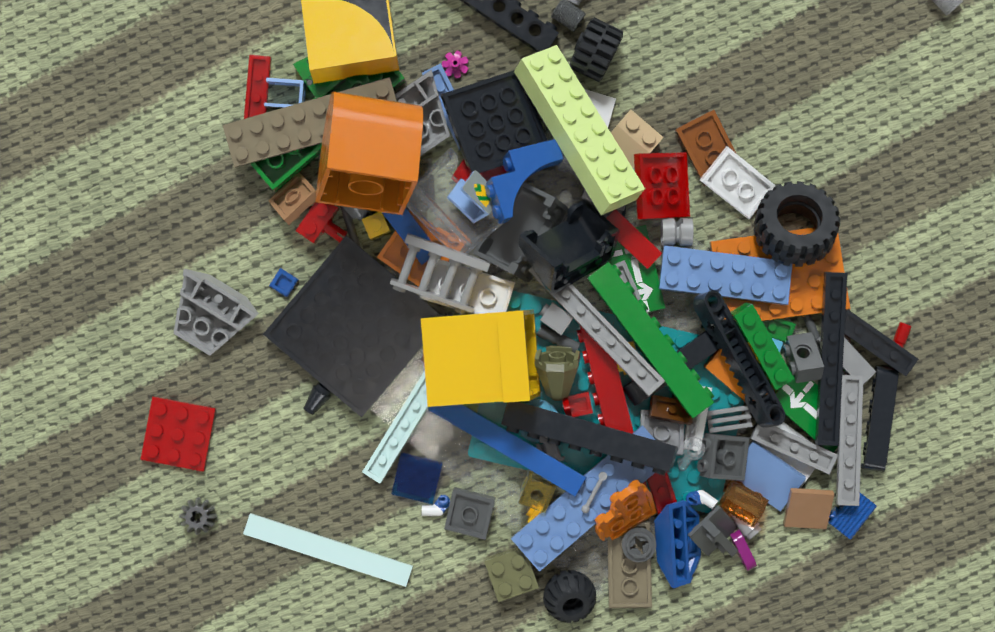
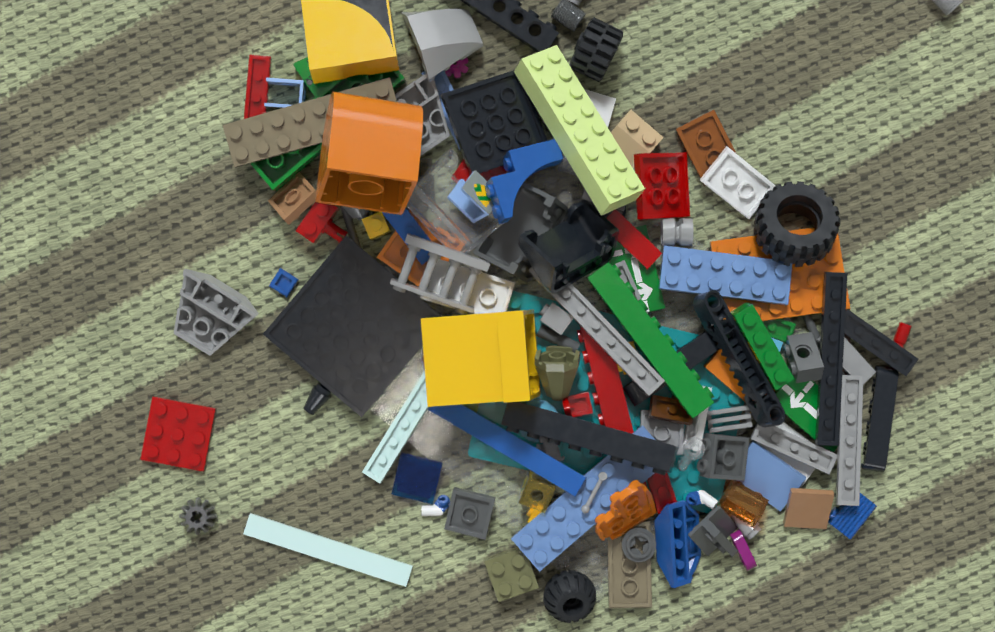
(442, 37): none -> light grey wedge

